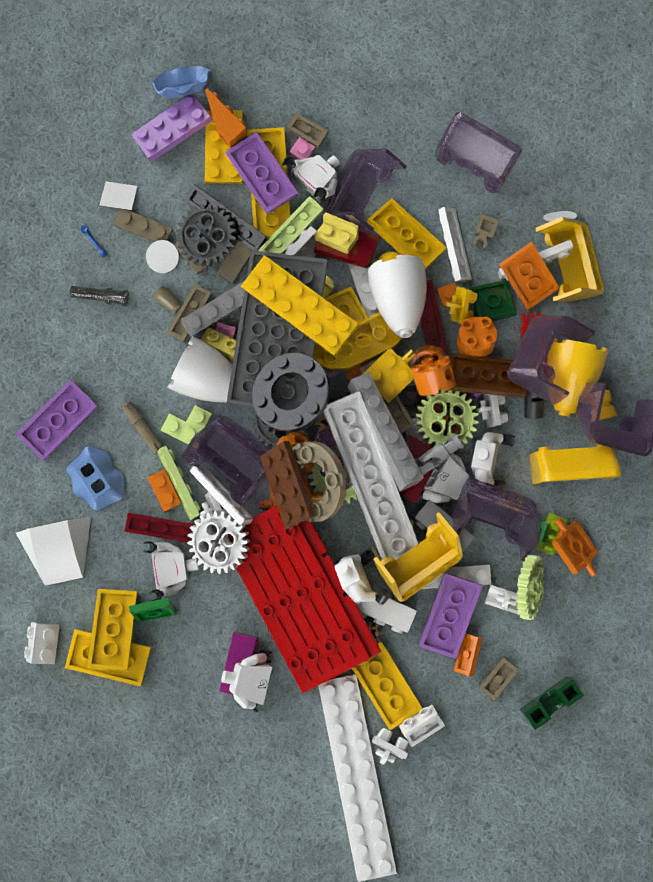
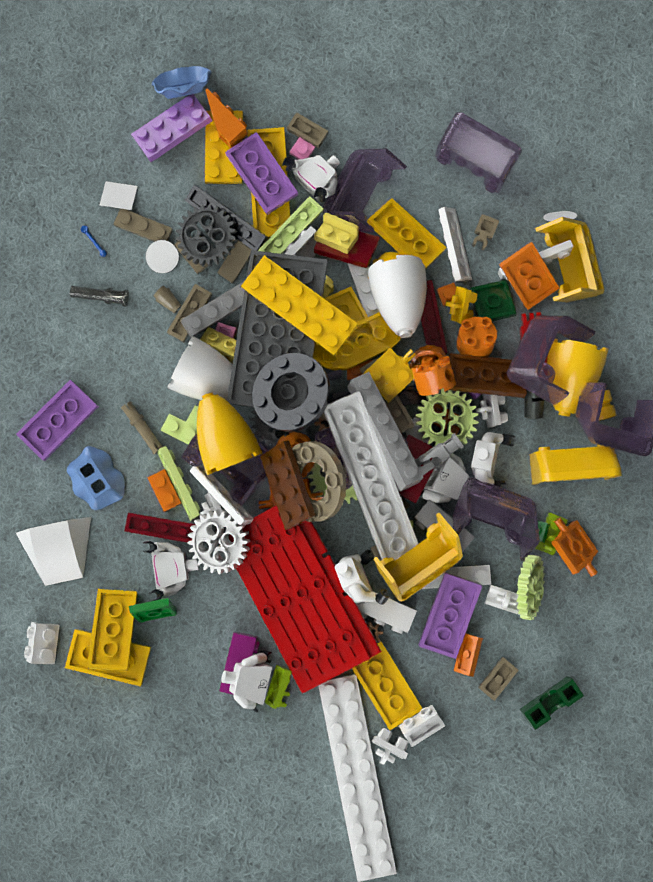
(223, 434): none -> yellow cylinder
(277, 688): none -> lime plate

